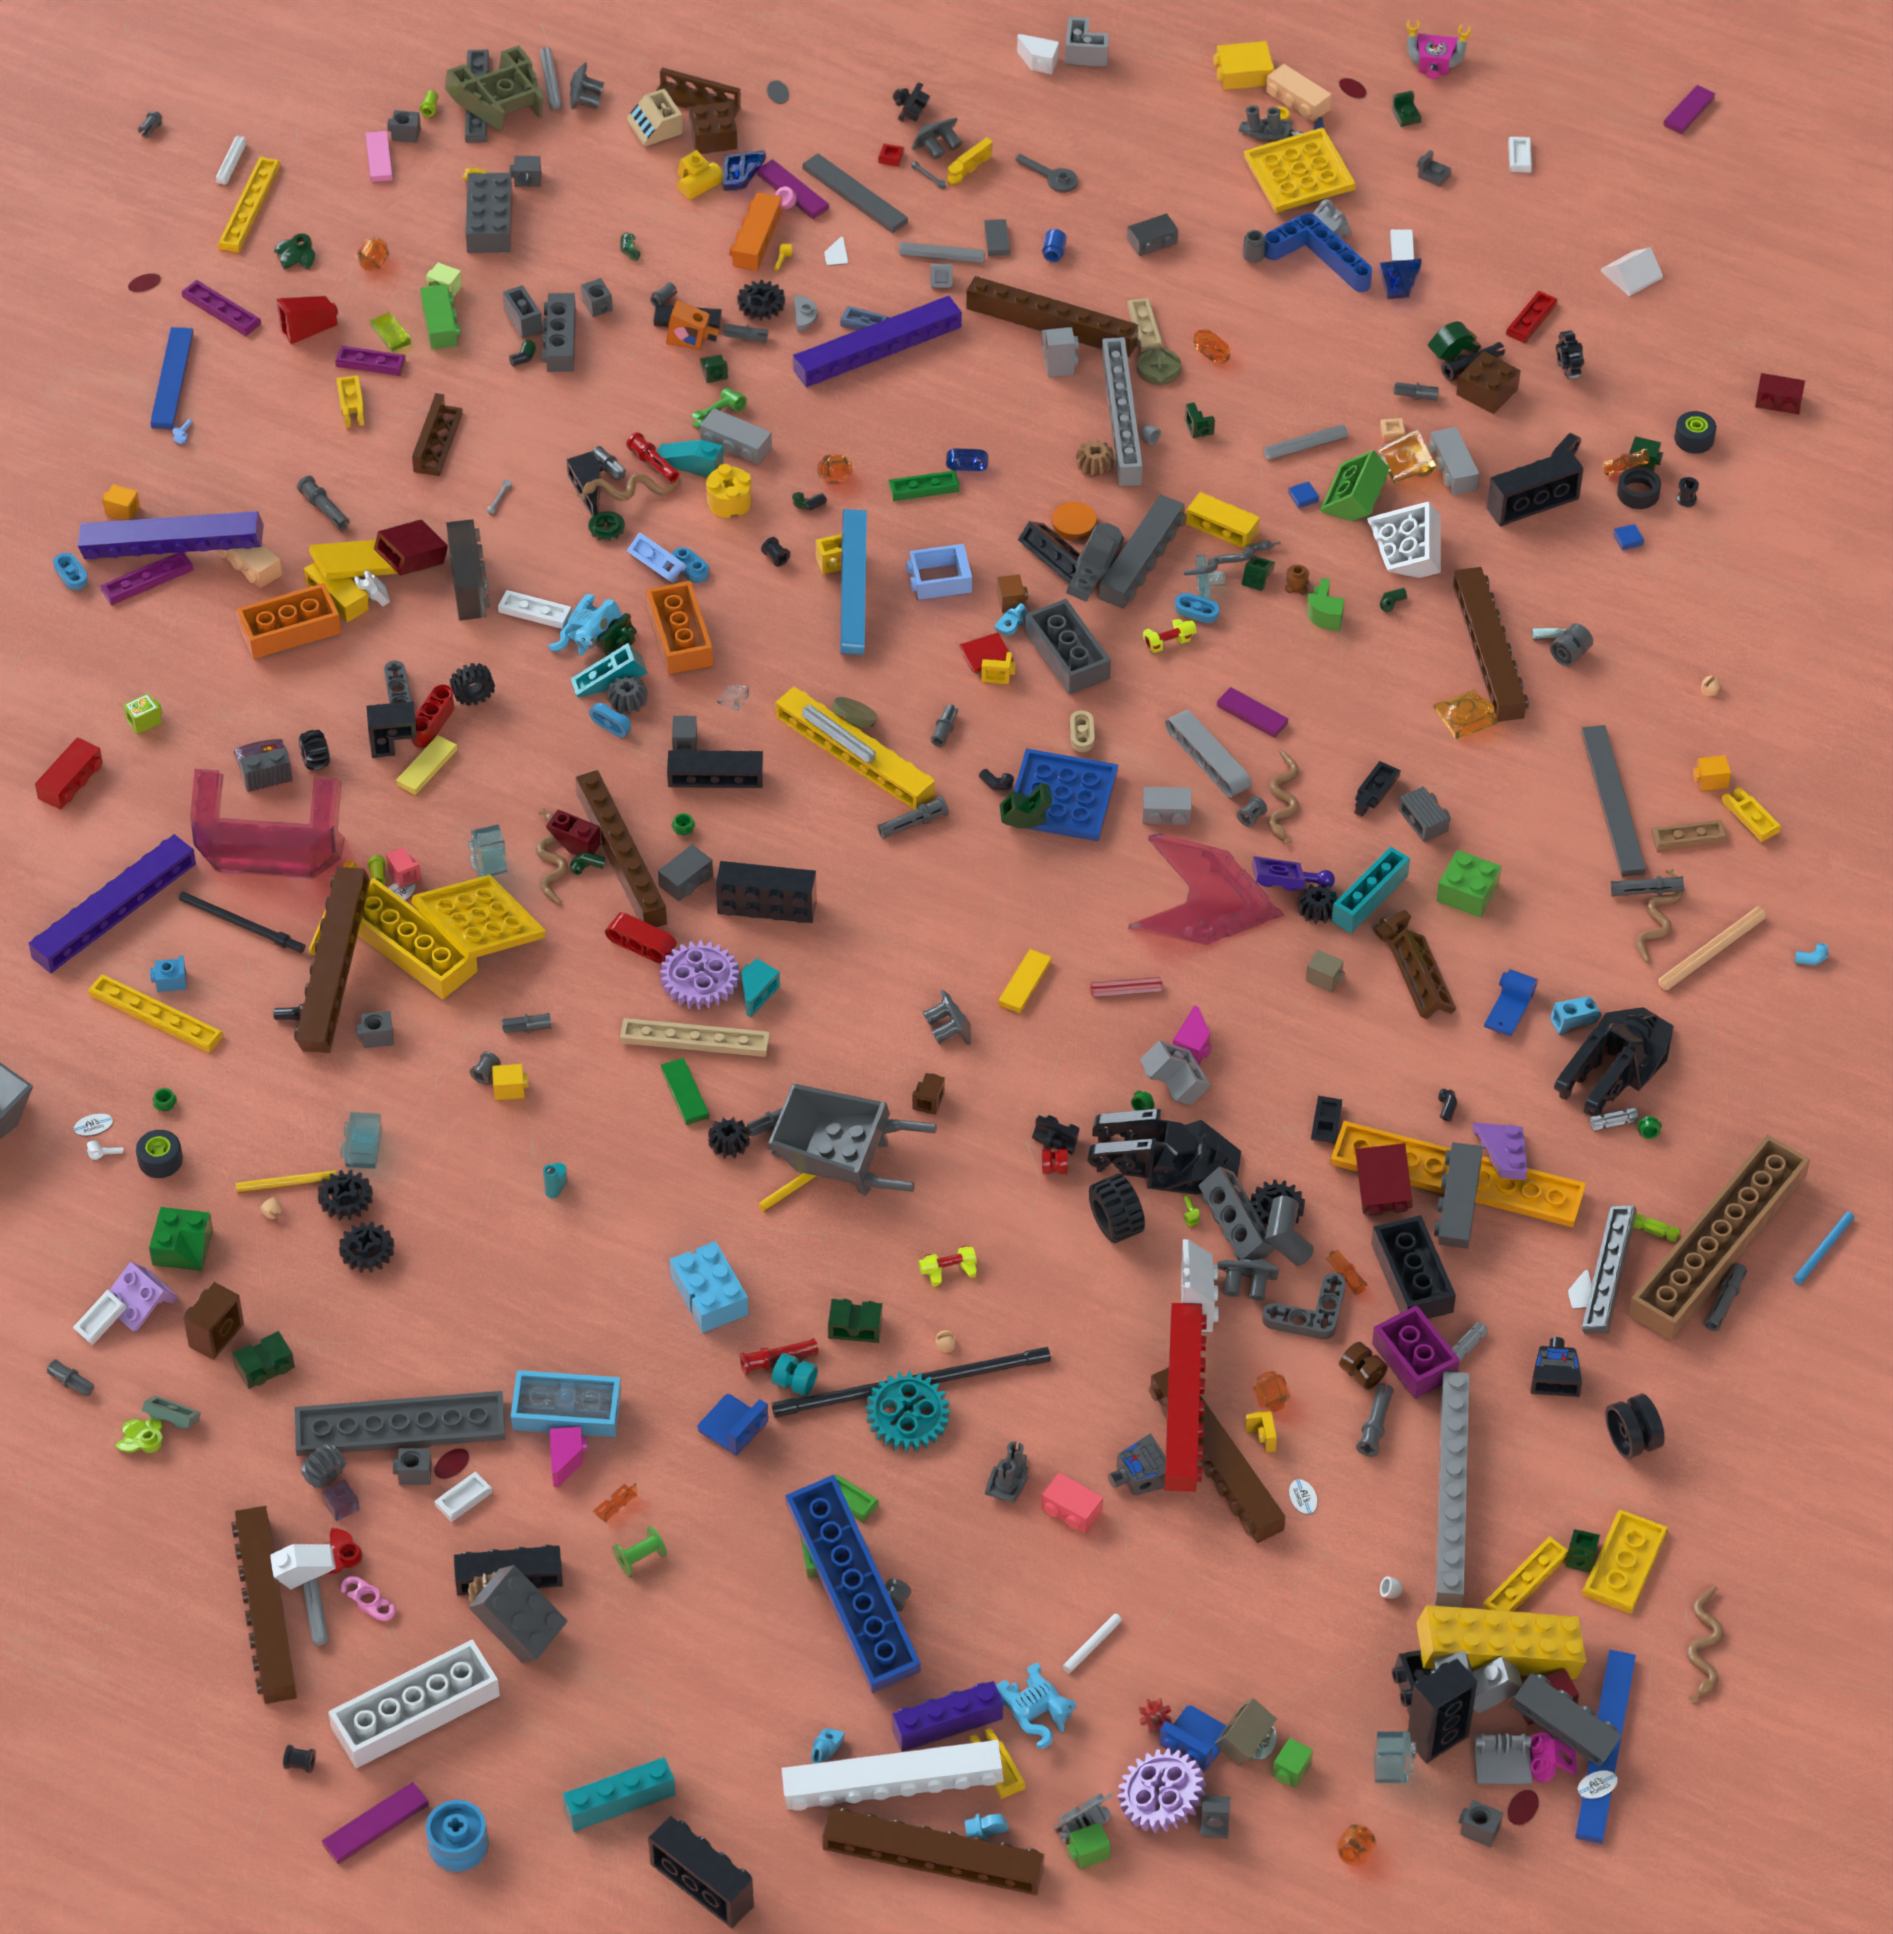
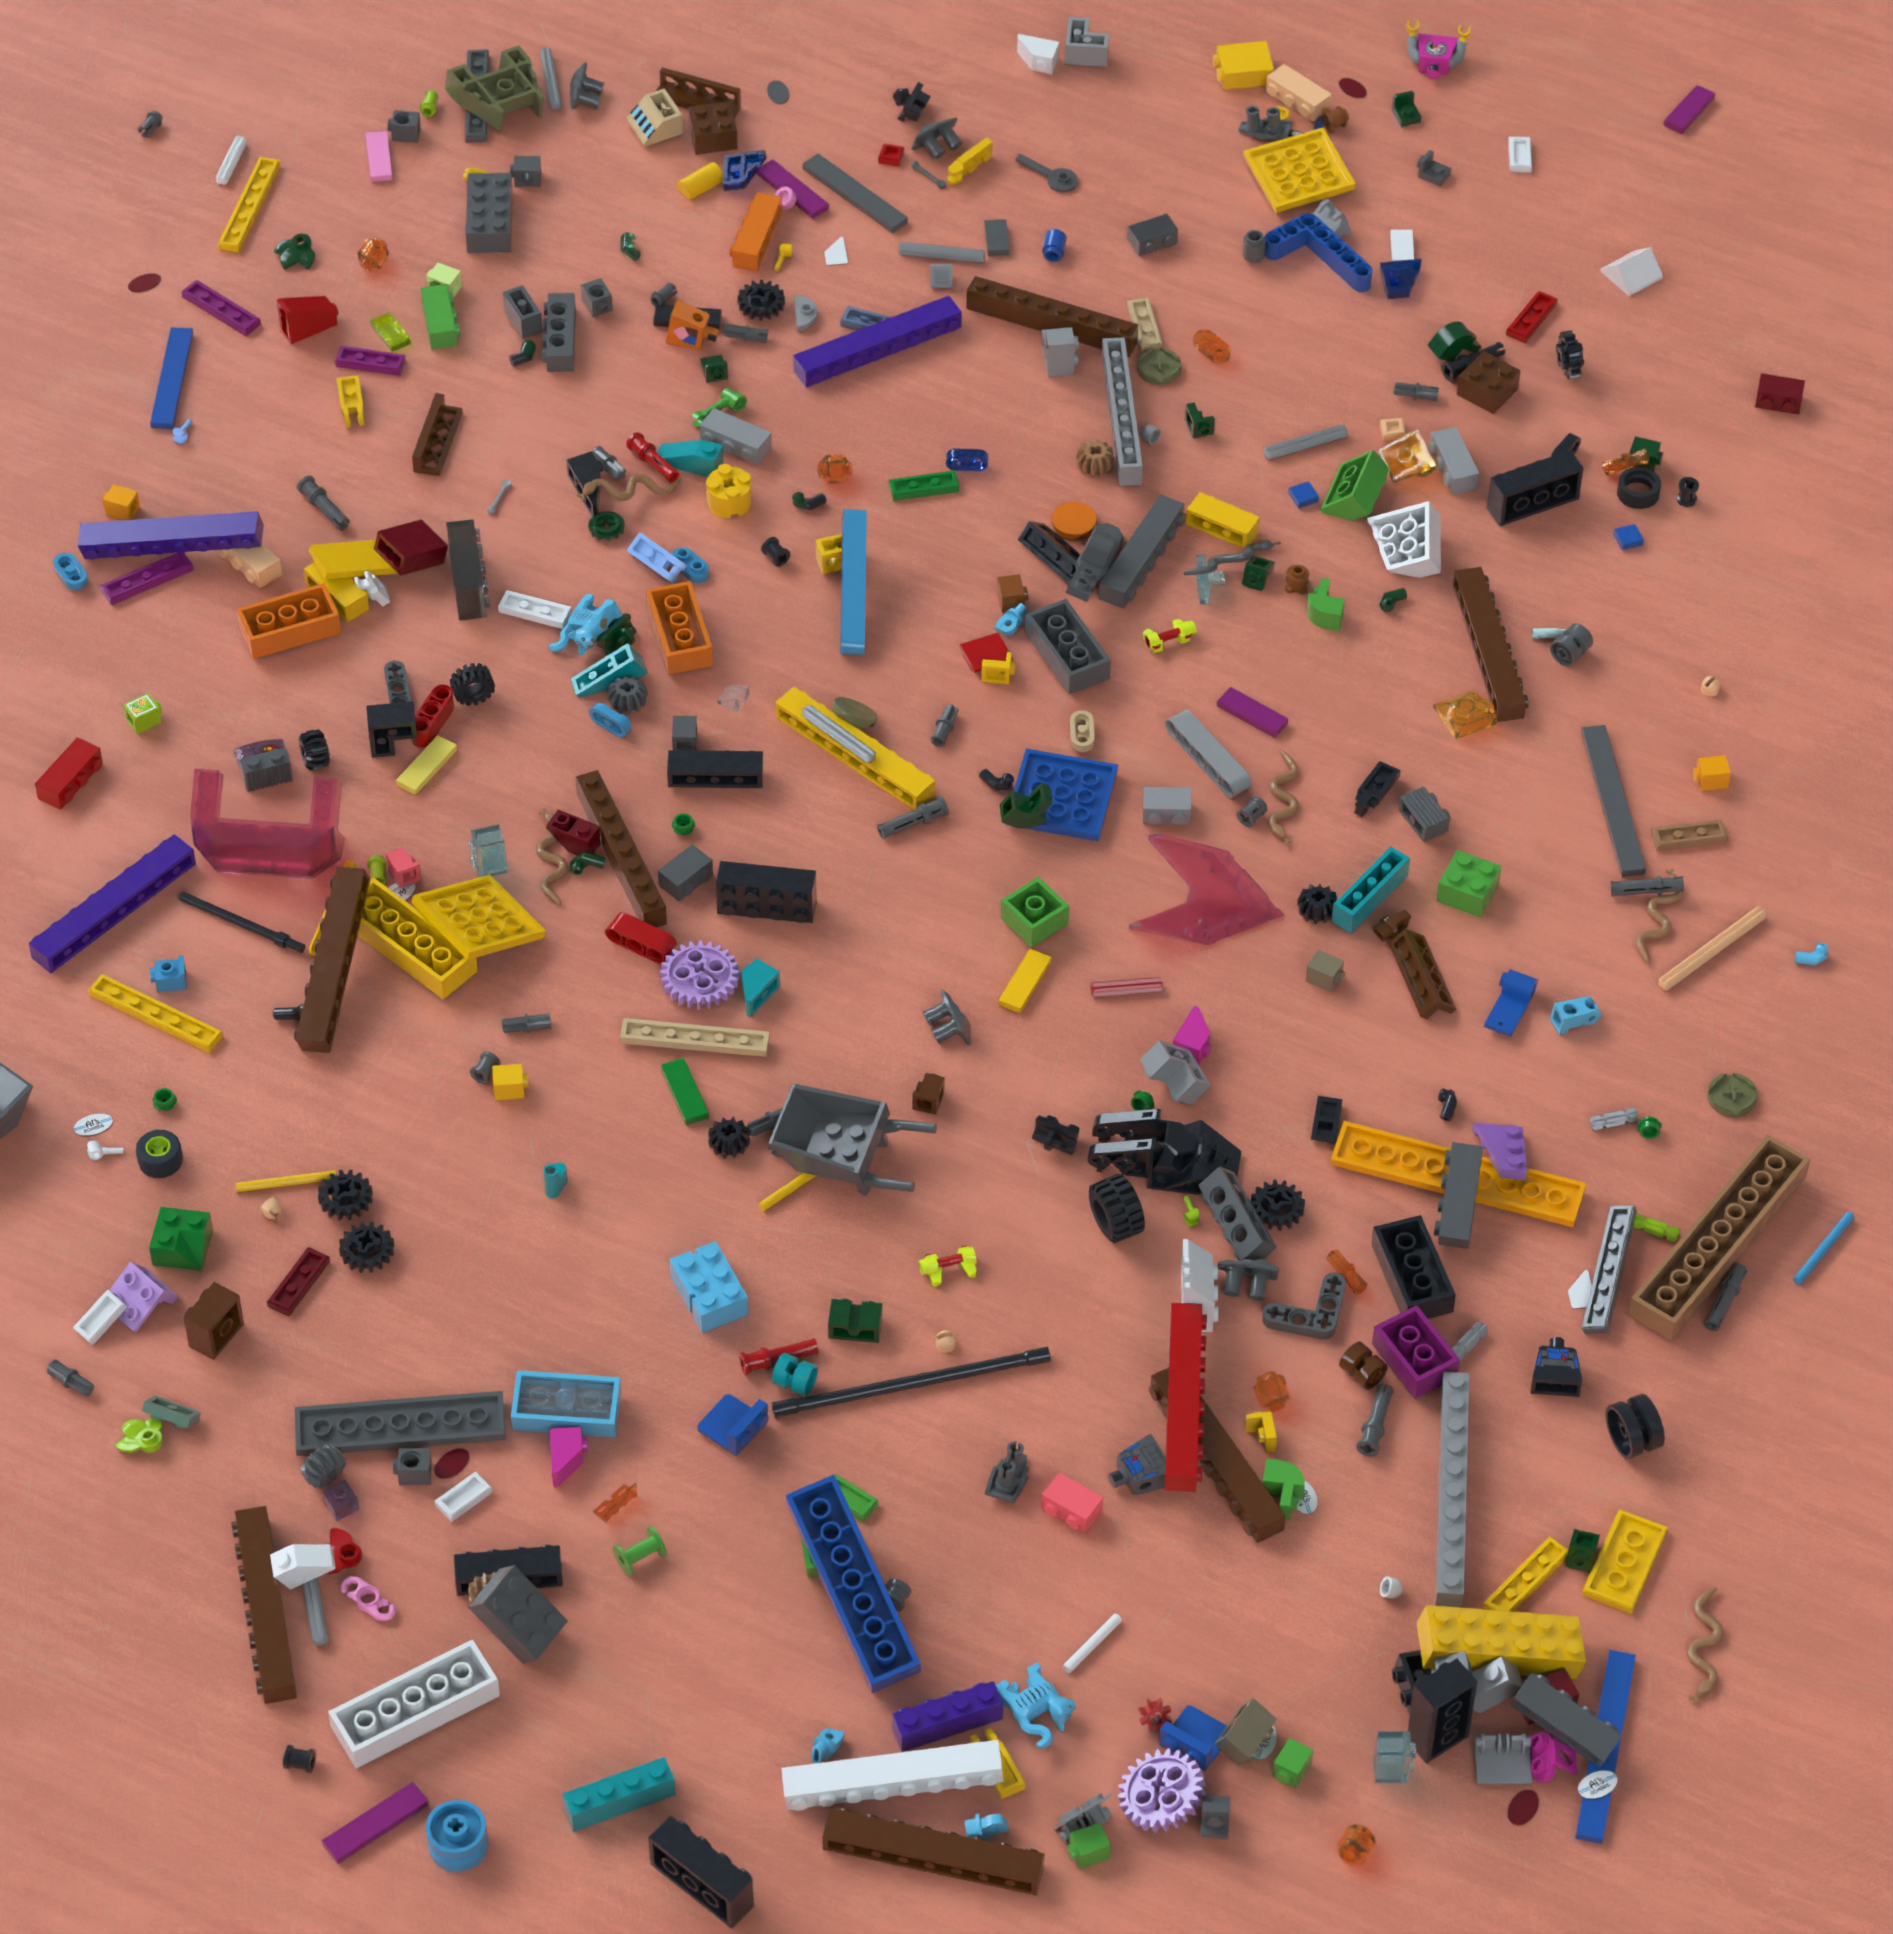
(264, 1360): dark green brick -> none
(298, 1281): none -> dark red tile
(362, 1140): clear light blue brick -> none
(376, 1029): dark grey brick -> none
(692, 164): yellow bracket -> none
(891, 1396): teal gear -> none
(940, 557): light blue window -> none
(1034, 912): none -> bright green brick
(1060, 1158): red wheel -> none
(1197, 608): dark azure plate -> none
(1281, 1231): dark grey brick -> none
(1284, 1481): none -> bright green brick
(1287, 874): dark purple plate -> none
(1335, 118): none -> dark orange brick
(1384, 1179): dark red brick -> none
(1482, 1833): dark grey brick -> none
(1644, 1048): black connector -> none
(1695, 432): black wheel -> none
(1732, 1095): none -> olive tile
(1751, 814): yellow hinge -> none

